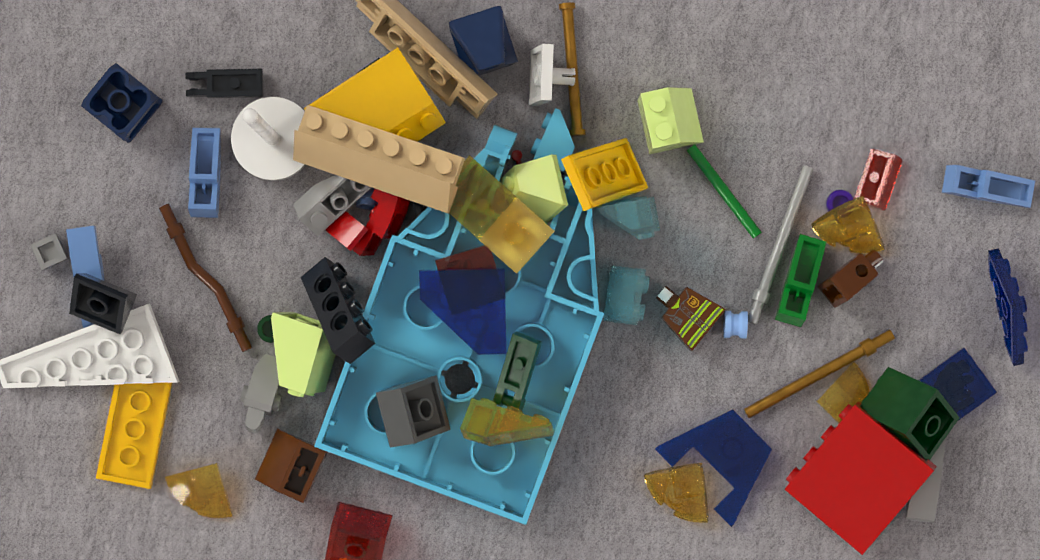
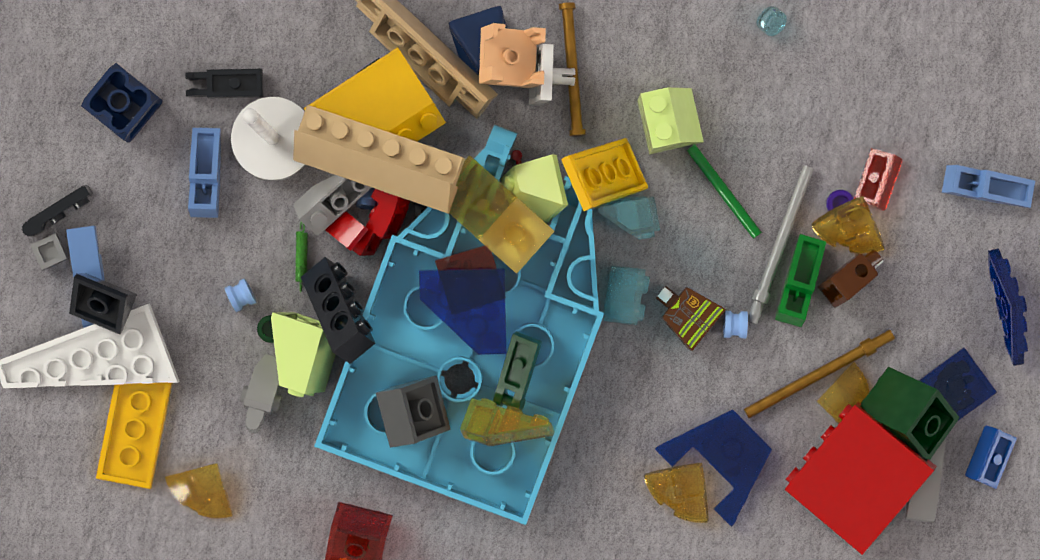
(56, 211): none -> black hinge
(176, 231): reddish brown bar -> none
(240, 295): none -> light blue wheel
(291, 465): reddish brown slope -> none
(301, 254): none -> bright green piece
(510, 56): none -> light nougat panel
(555, 139): medium azure slope -> none
(771, 21): none -> clear light blue tile
(990, 456): none -> blue slope

